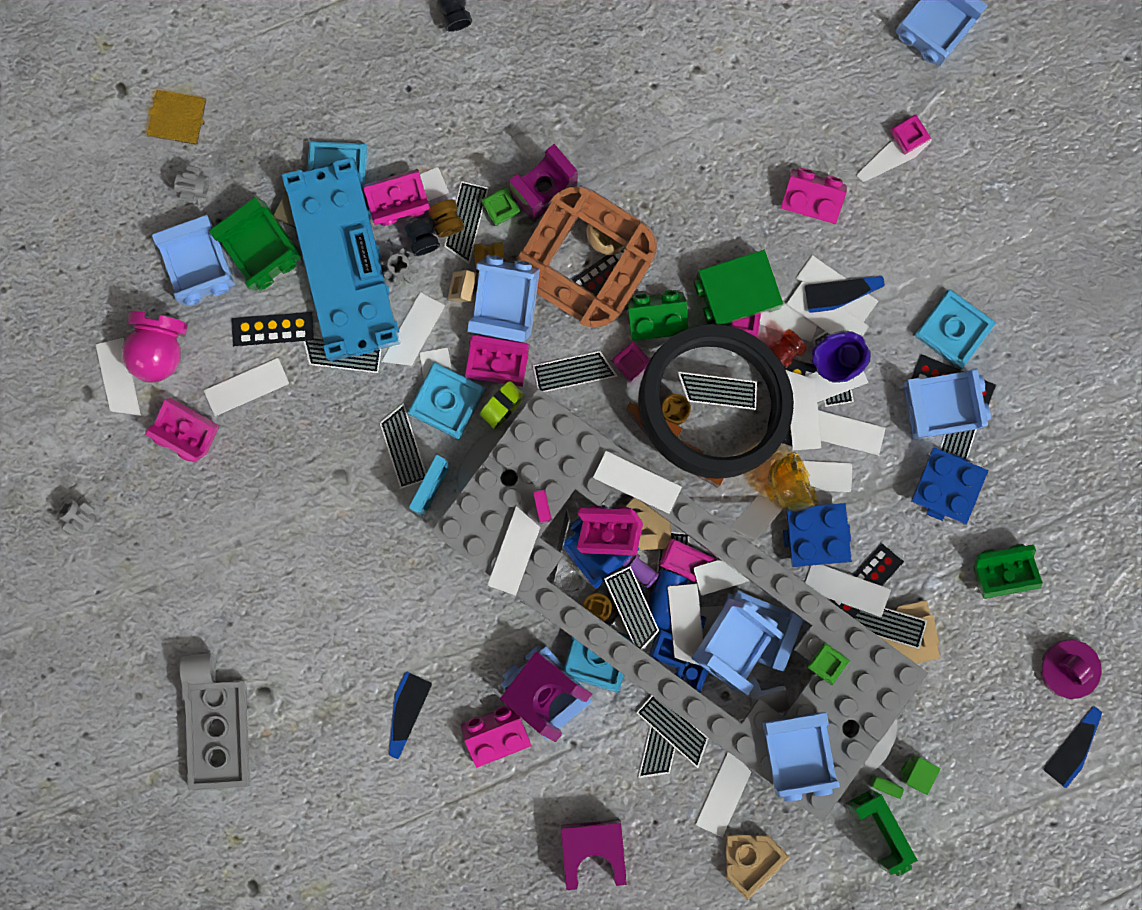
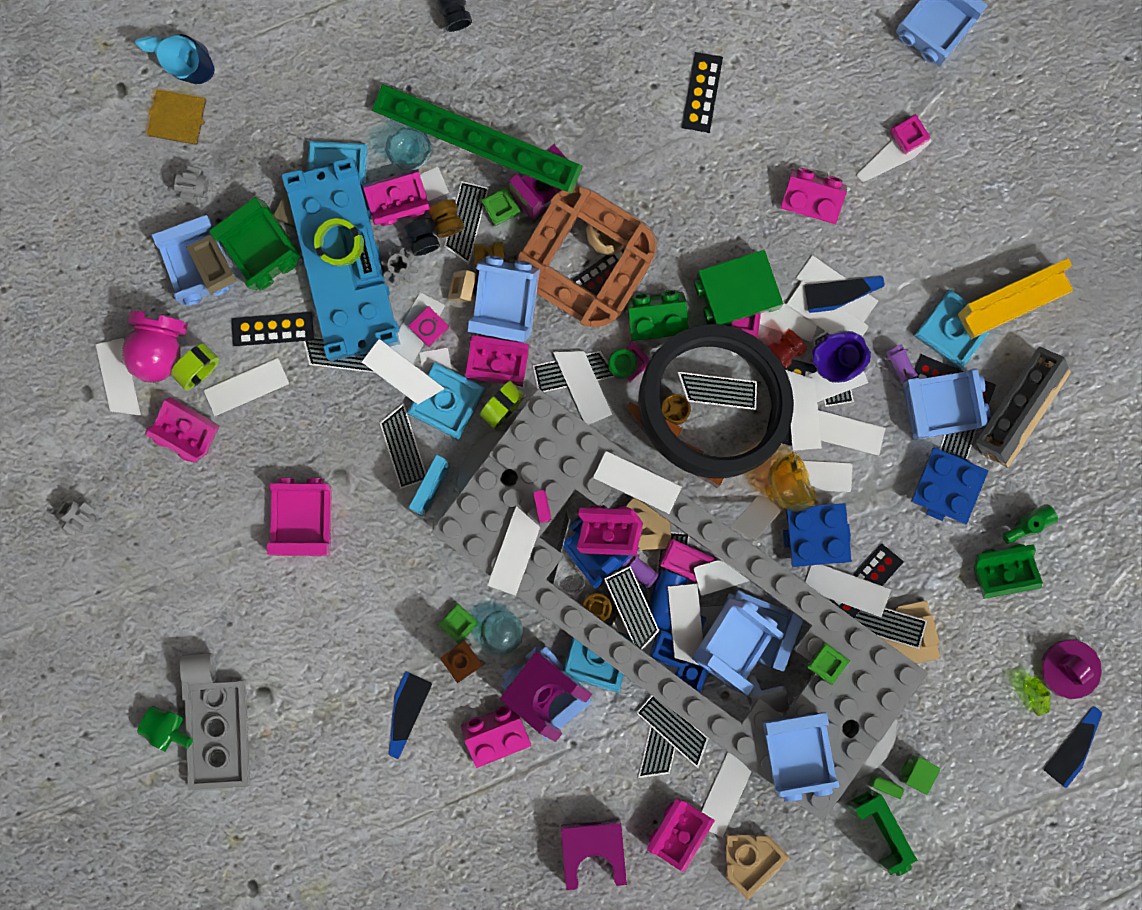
(161, 728): none -> green piece
(180, 56): none -> medium azure hair
(195, 366): none -> lime piece
(211, 264): none -> dark tan tile
(300, 518): none -> dark pink panel
(358, 243): none -> lime piece
(401, 373): none -> white sticker
(408, 148): none -> clear light blue hair
(429, 326): none -> dark pink tile
(458, 623): none -> bright green tile
(461, 661): none -> reddish brown window
(478, 138): none -> green plate
(500, 633): none -> clear light blue hair
(583, 385): none -> white sticker
(622, 363): none -> green tile
(680, 834): none -> dark pink bracket
(702, 92): none -> black sticker
(900, 361): none -> medium lavender pin
(1016, 299): none -> yellow fence
(1023, 406): none -> dark grey piece
(1031, 523): none -> green piece
(1038, 695): none -> clear neon green tile

